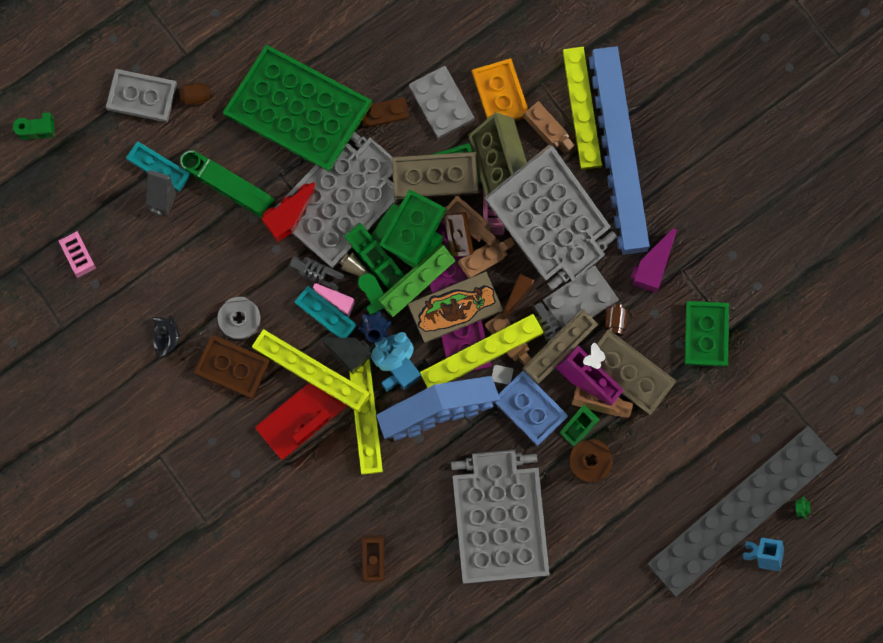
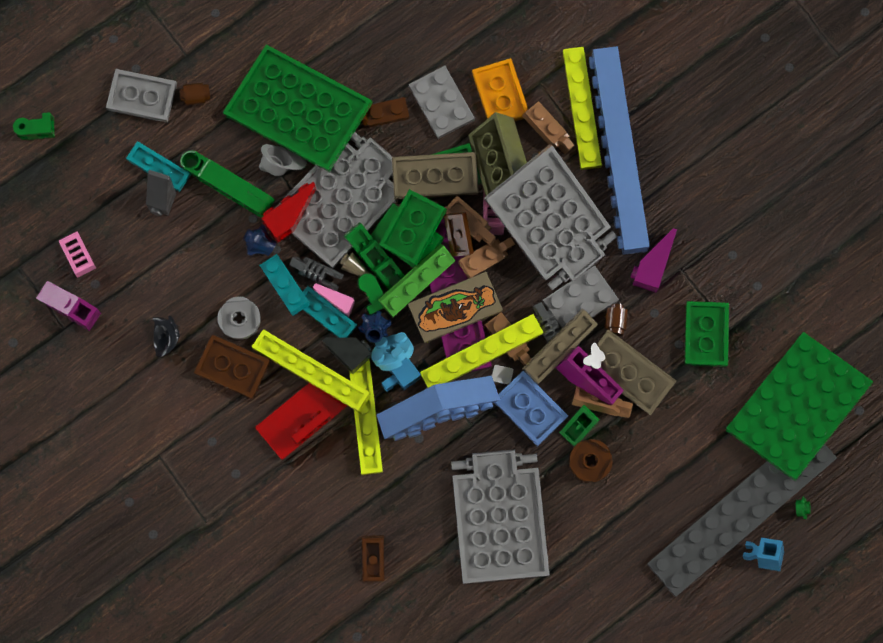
(69, 305): none -> magenta slope
(259, 241): none -> dark blue rock
(279, 160): none -> light grey piece
(284, 284): none -> teal plate
(520, 290): reddish brown slope -> none
(799, 406): none -> green plate

